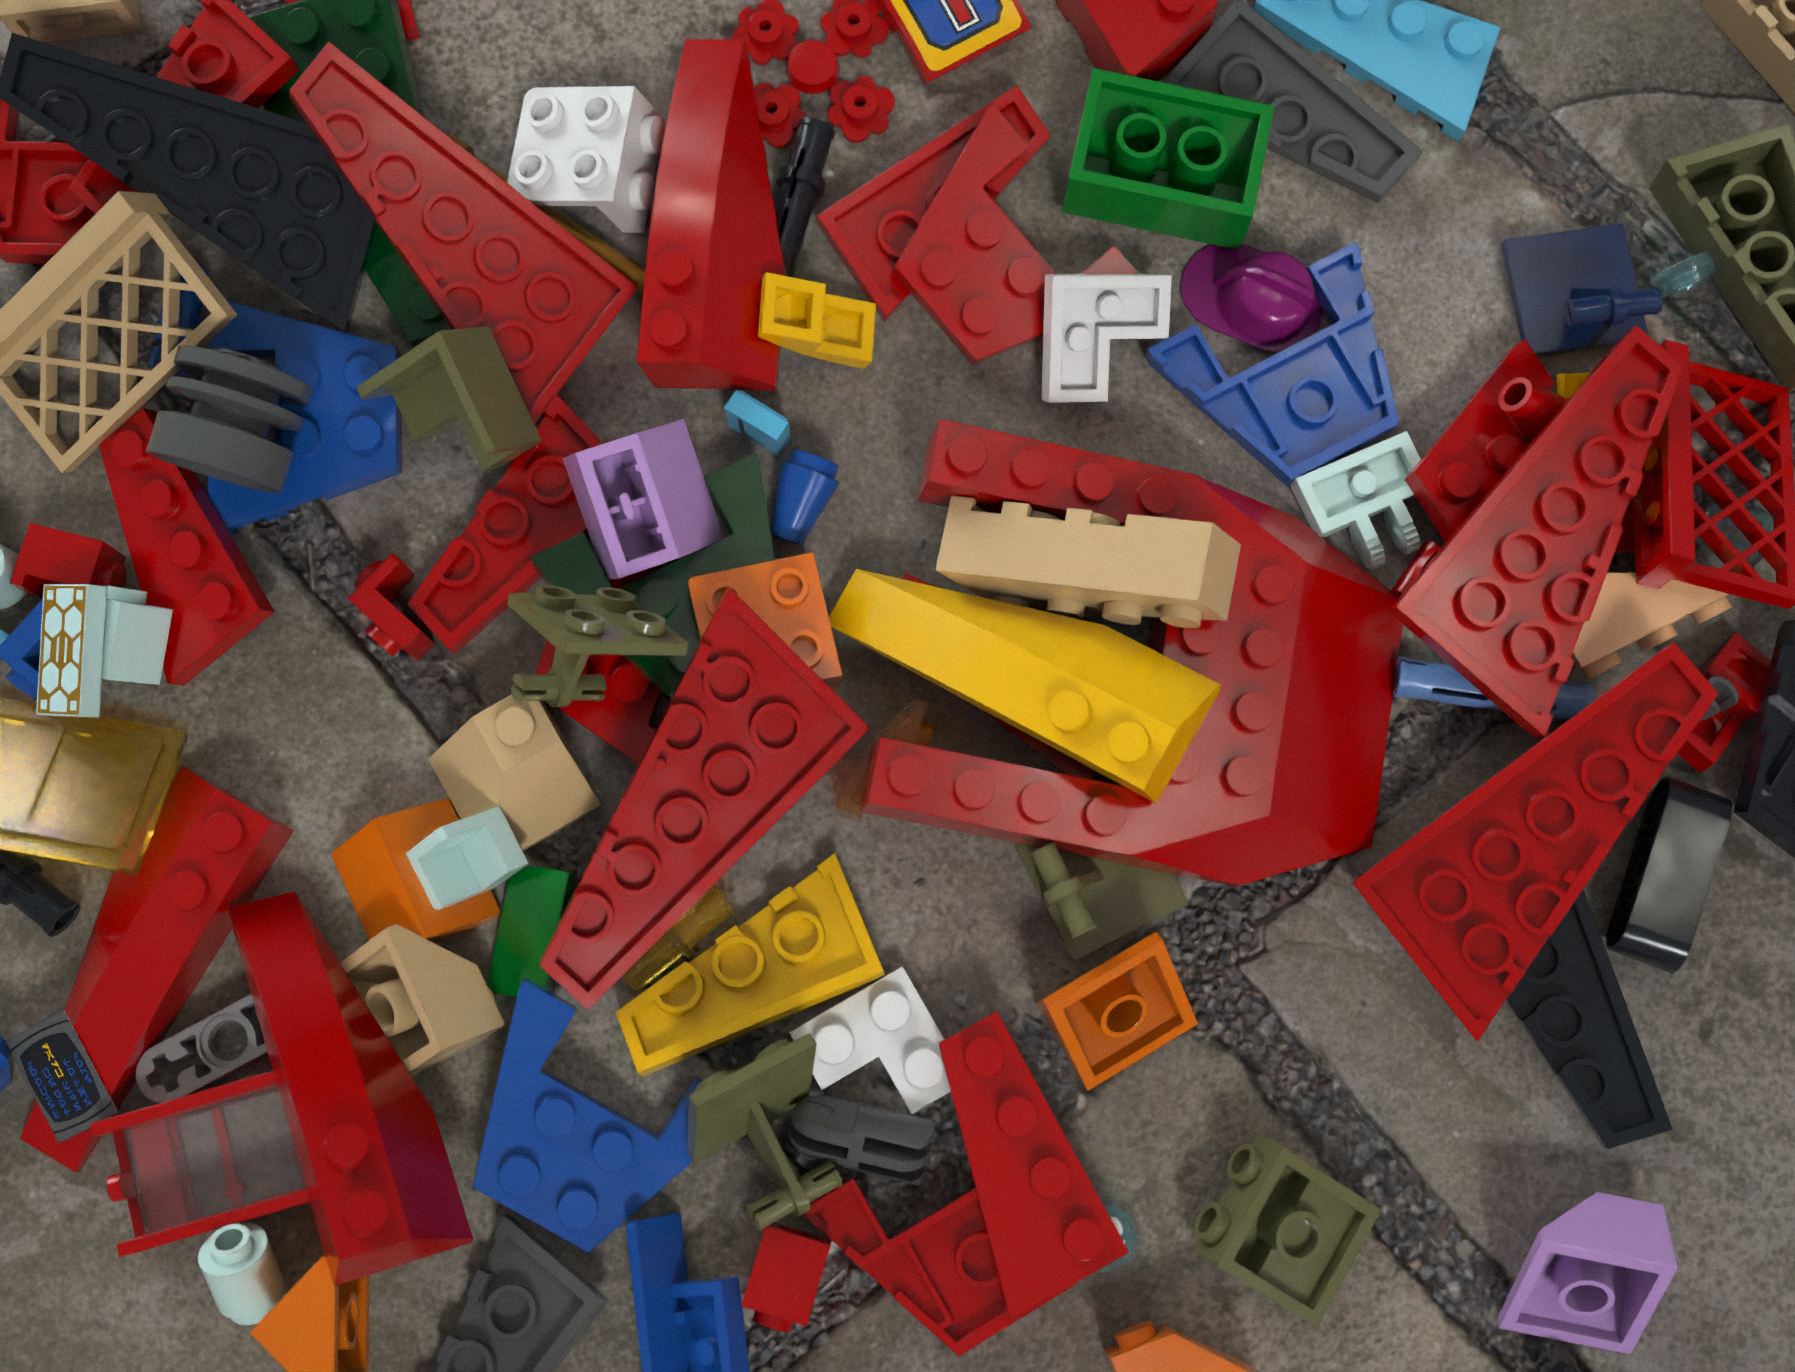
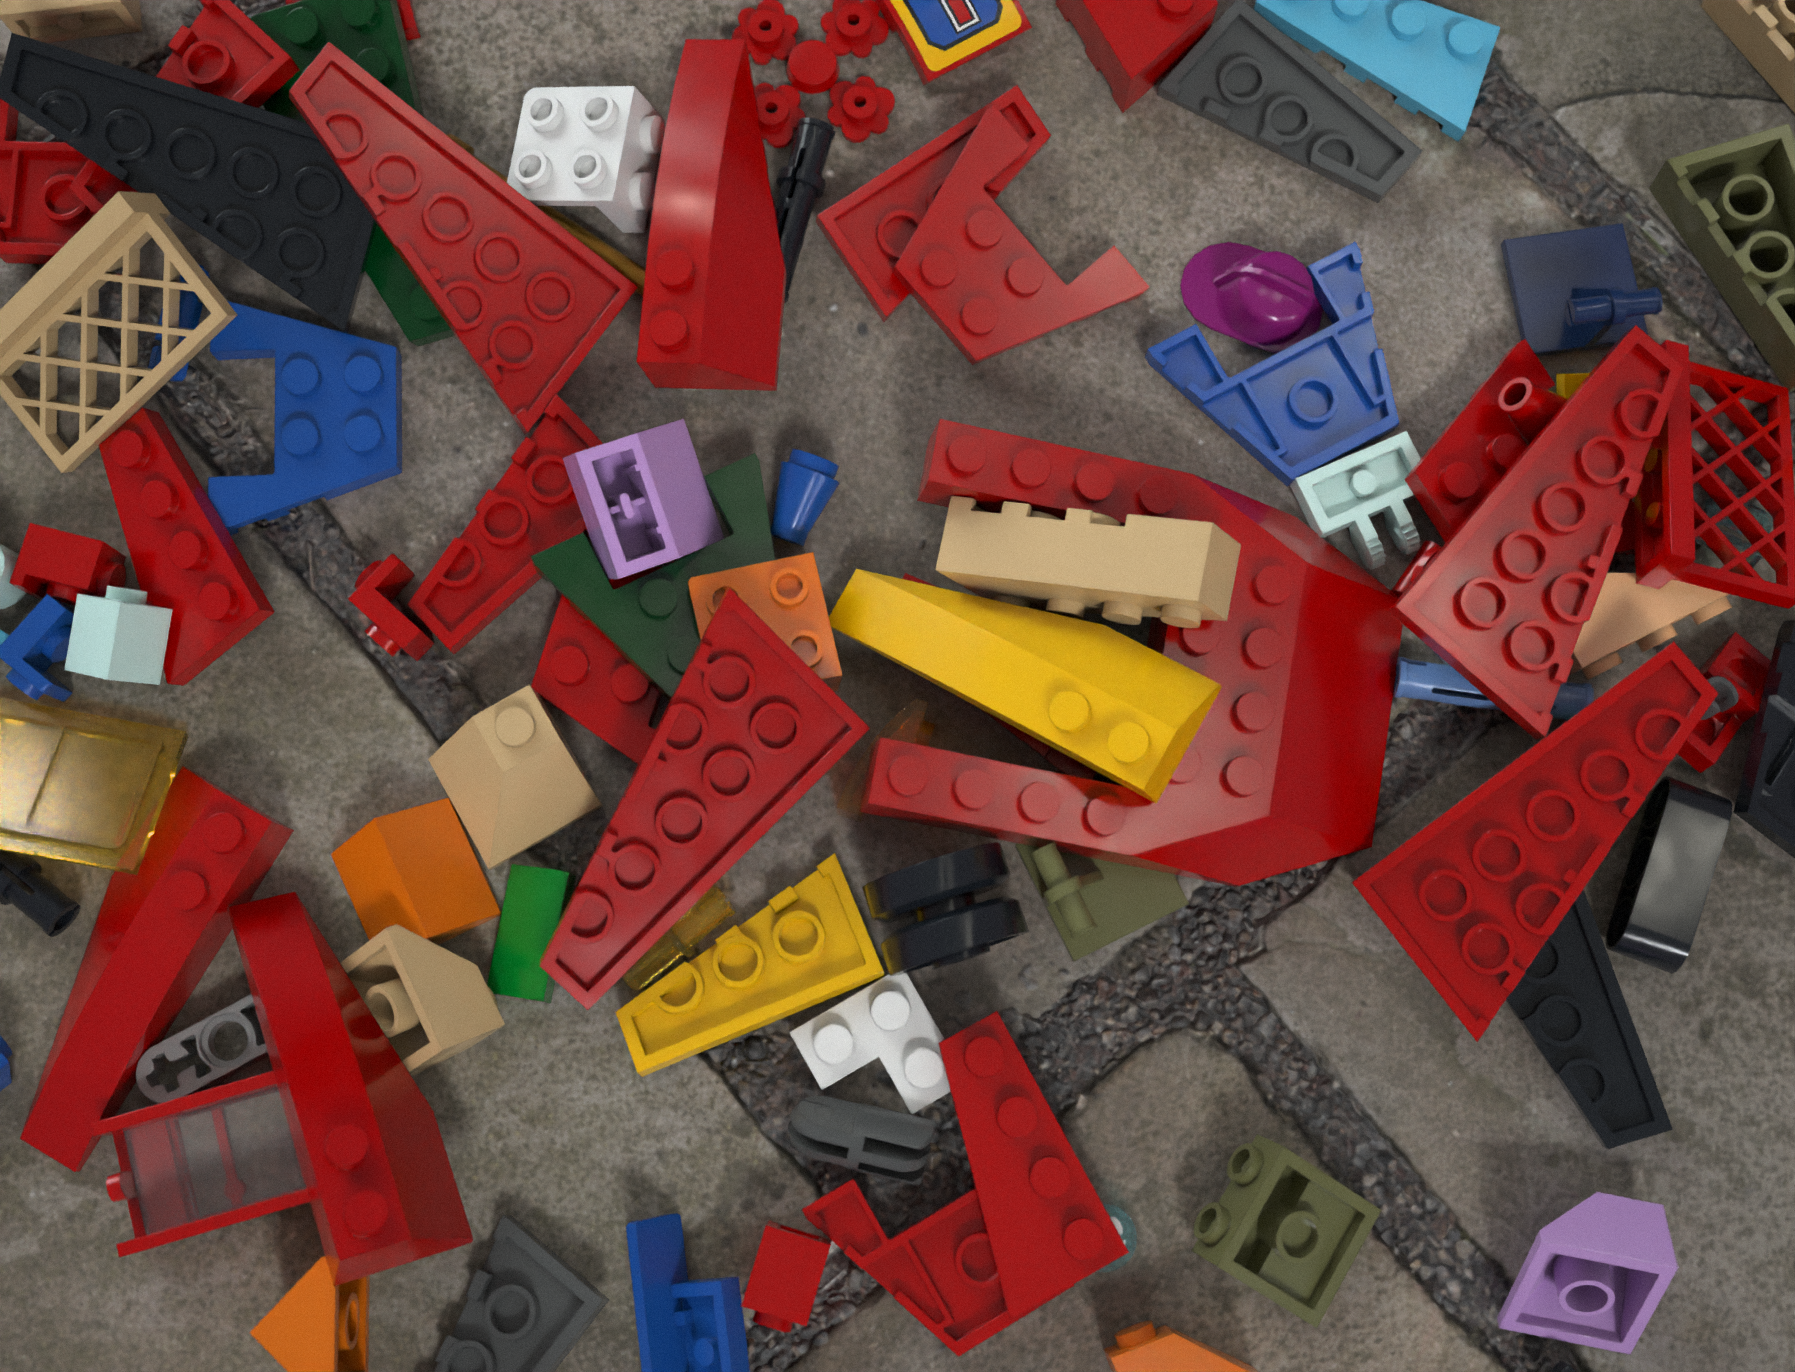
(61, 1076): sticker -> none
(71, 650): light aqua tile -> none
(230, 418): dark grey wheel -> none
(241, 1272): light aqua brick -> none
(461, 379): olive panel -> none
(466, 858): light aqua panel -> none
(561, 1150): blue wing -> none
(585, 626): olive plate -> none
(744, 1104): olive plate -> none
(758, 423): medium azure tile -> none
(814, 323): yellow slope -> none
(945, 909): none -> black wheel
(1083, 317): white plate -> none
(1118, 1011): orange slope -> none
(1168, 159): green slope -> none
(1684, 274): clear light blue tile -> none

